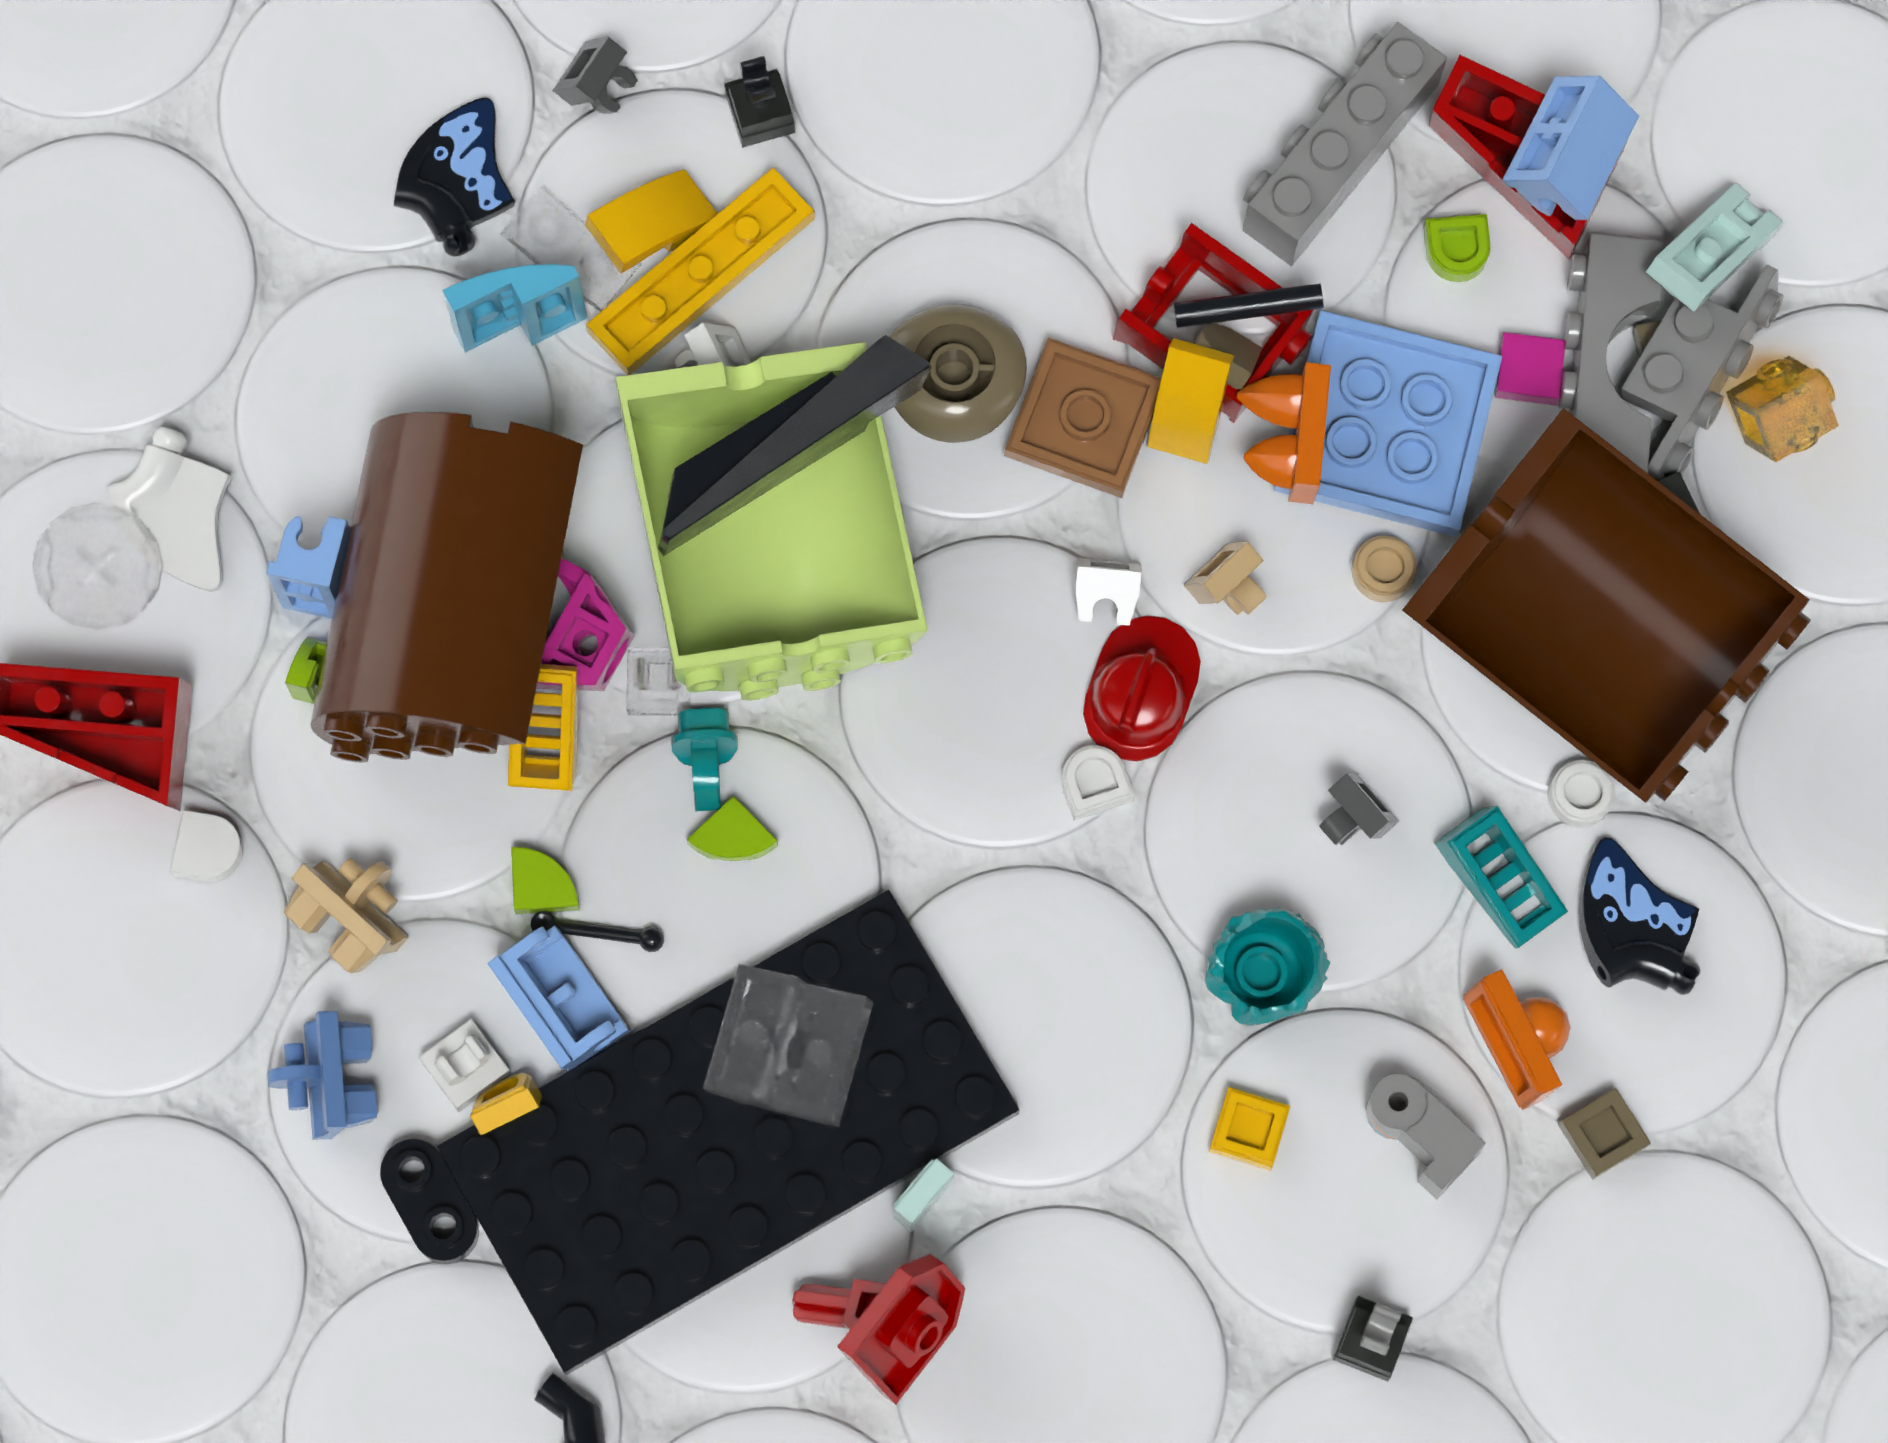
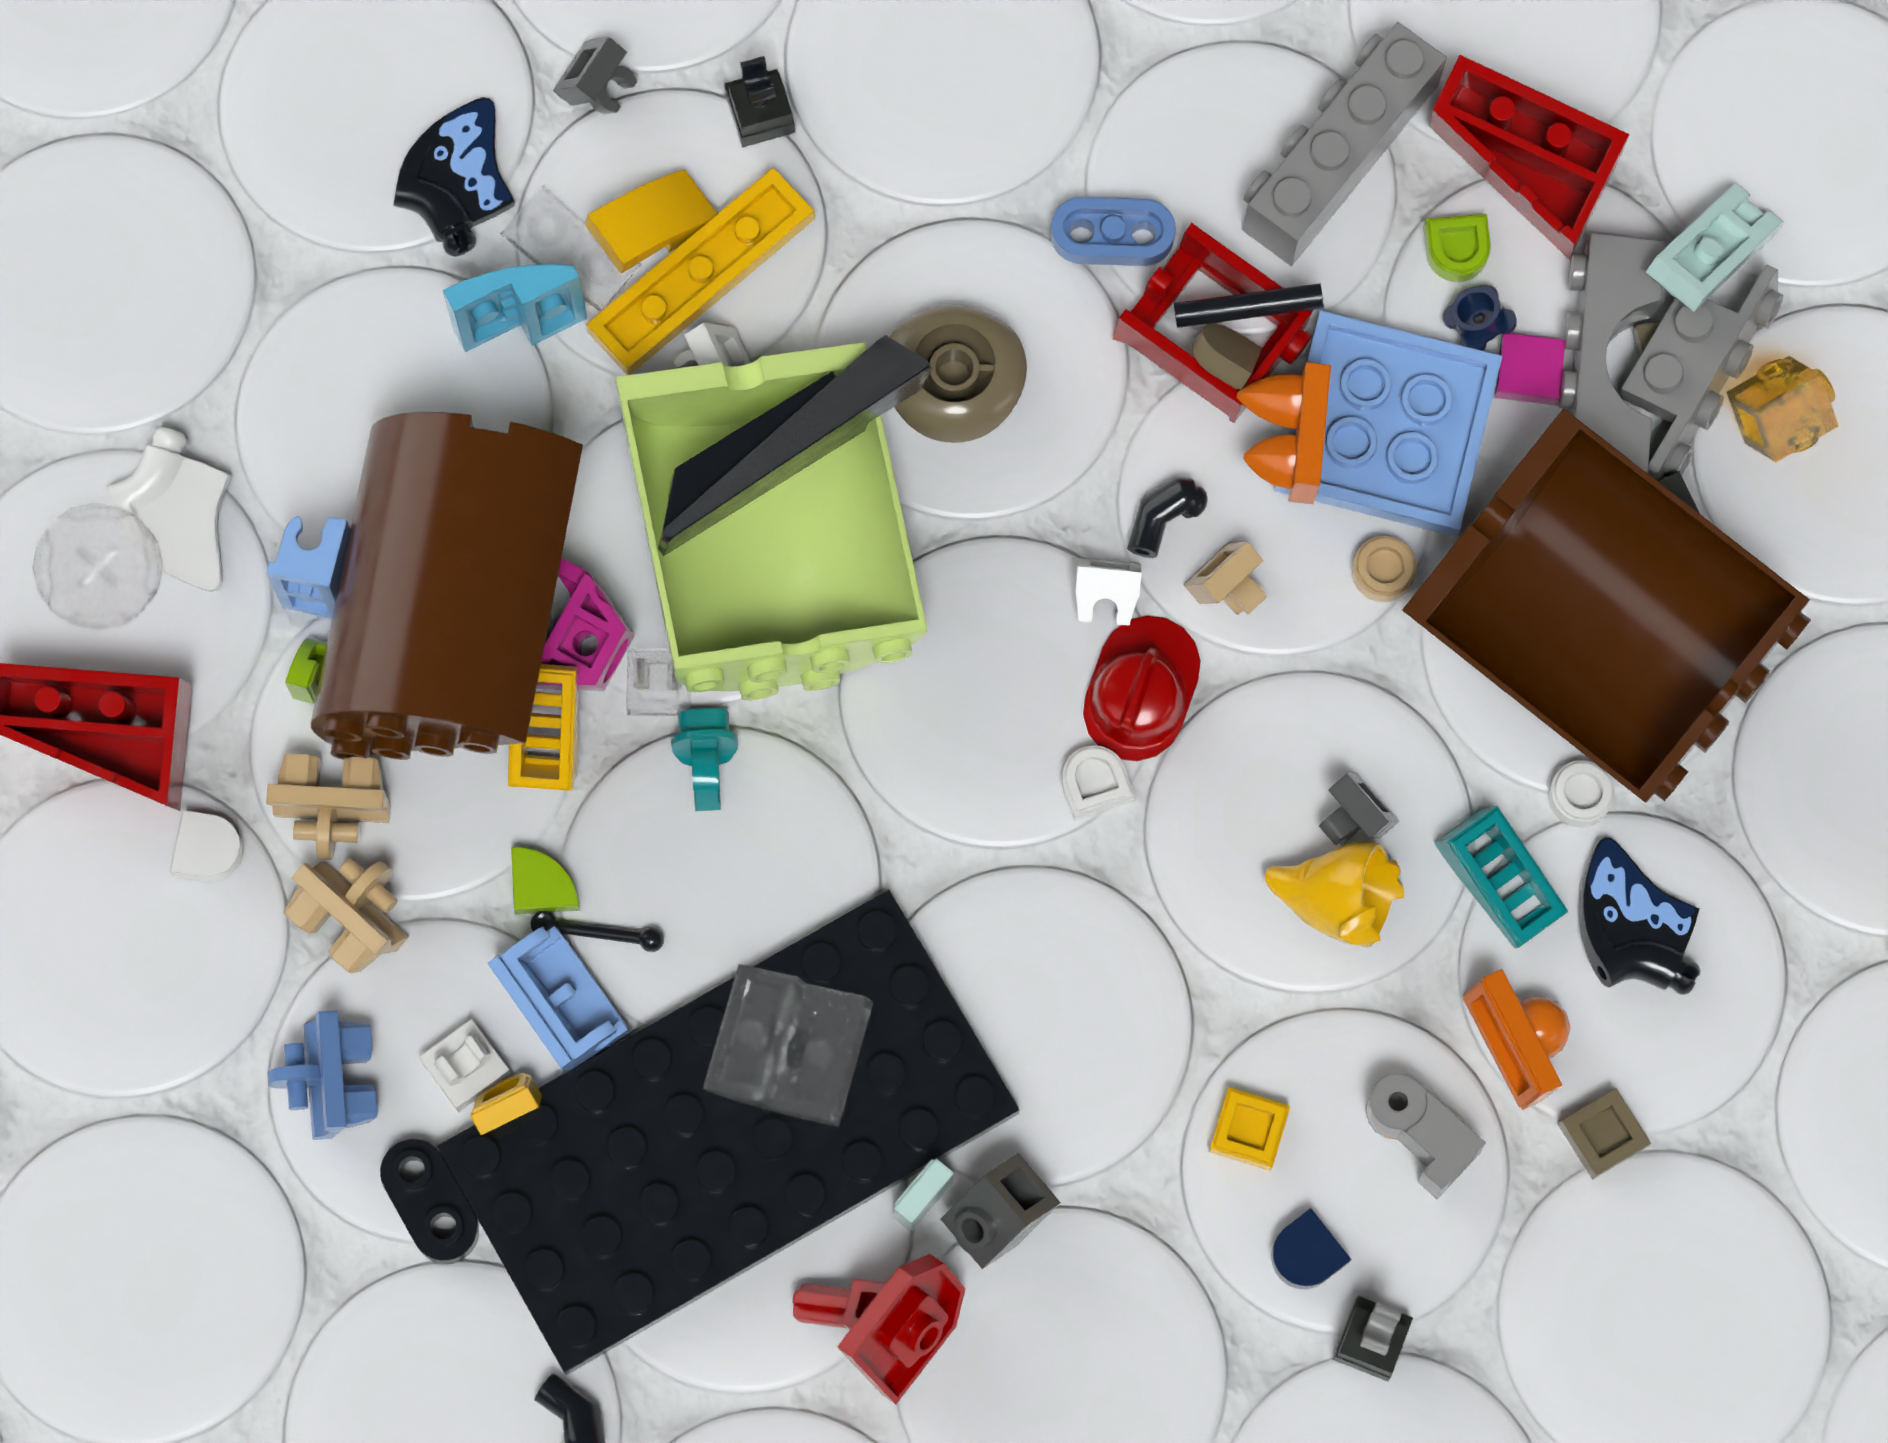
(301, 797): none -> tan hips
(732, 835): lime tile -> none
(1000, 1211): none -> dark grey brick
(1084, 418): medium nougat plate -> none
(1112, 226): none -> medium blue plate
(1159, 507): none -> black arm
(1190, 400): yellow slope -> none
(1267, 965): teal hair -> none
(1307, 1253): none -> dark blue tile
(1341, 891): none -> yellow hat
(1473, 304): none -> dark blue plate
(1571, 146): light blue hinge -> none

